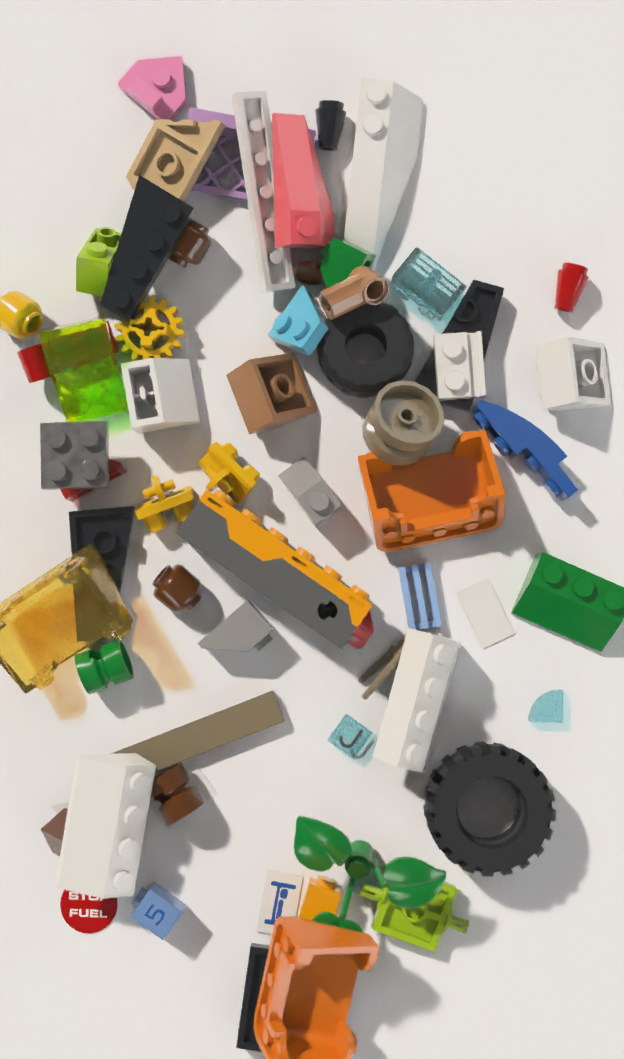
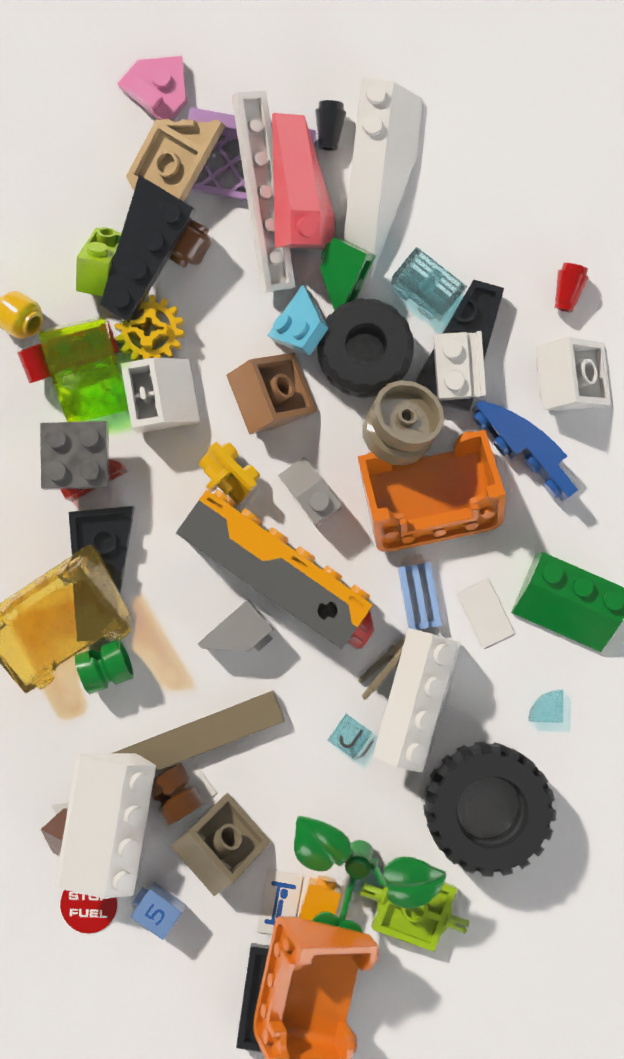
(152, 510): yellow hips -> none
(177, 588): reddish brown head -> none
(220, 844): none -> dark tan slope
(308, 273): reddish brown piece -> none
(360, 288): medium nougat piece -> none

